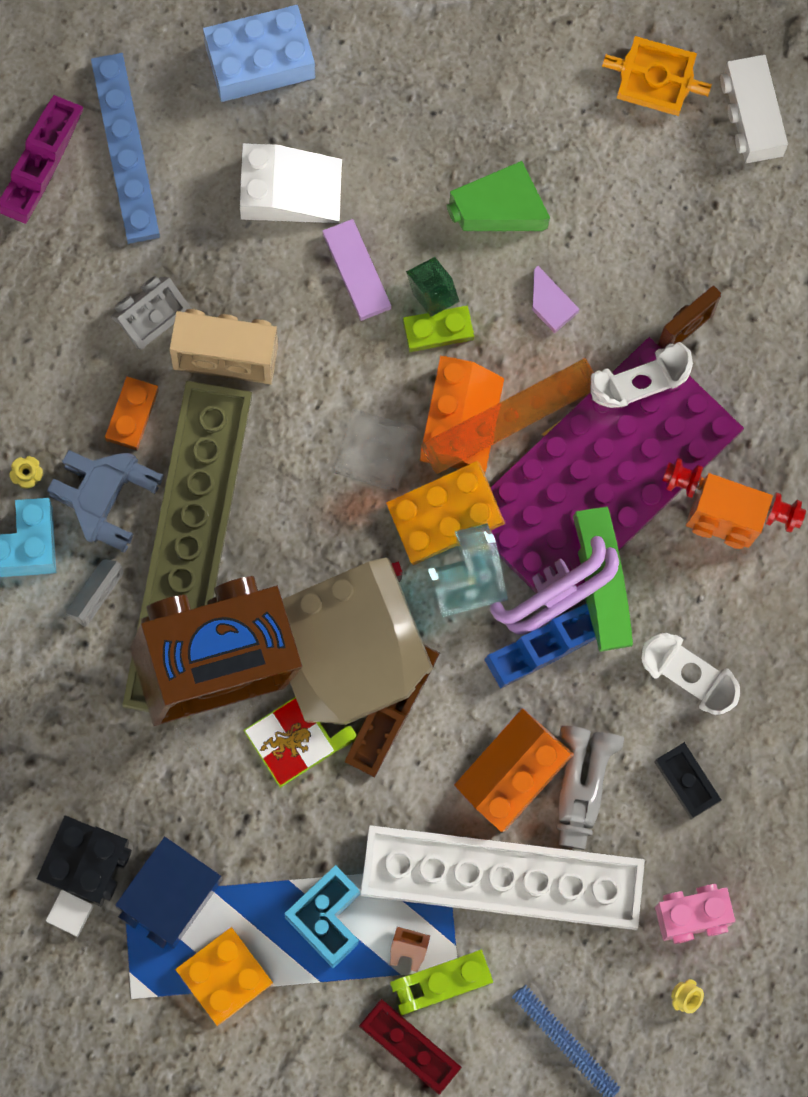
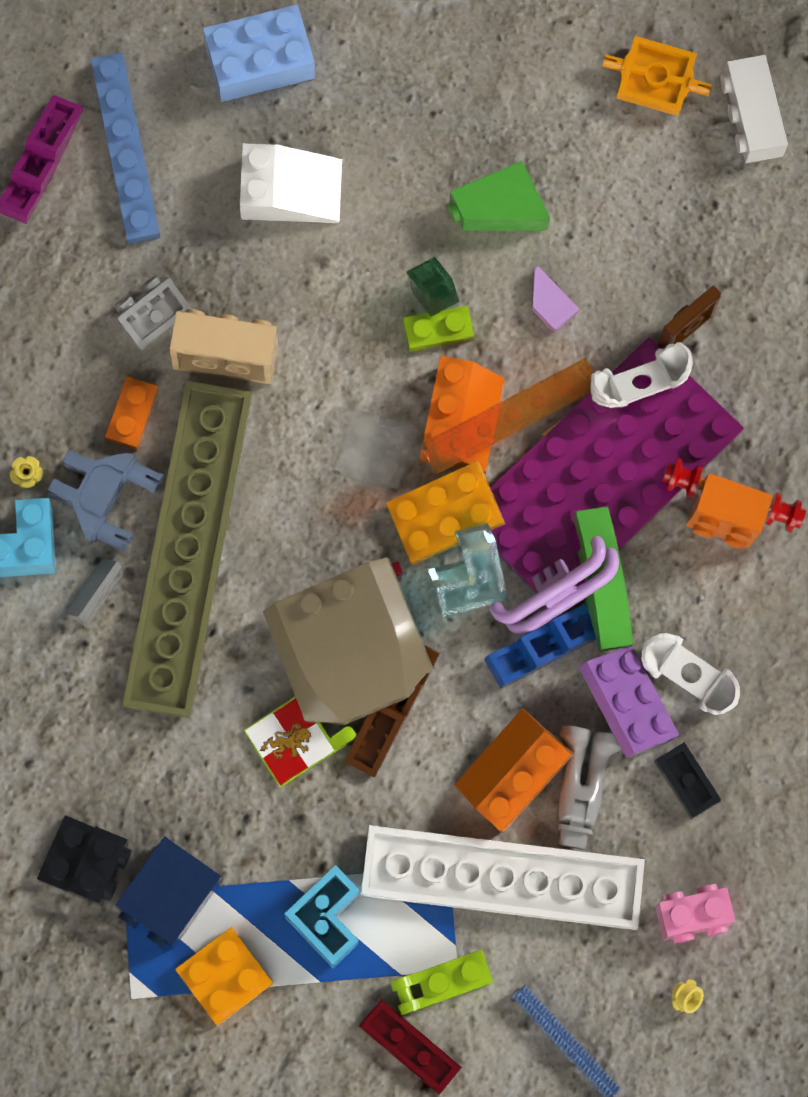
(69, 913): white tile -> none
(214, 652): reddish brown brick -> none
(356, 269): lavender tile -> none
(411, 945): tile -> none
(629, 701): none -> medium lavender plate

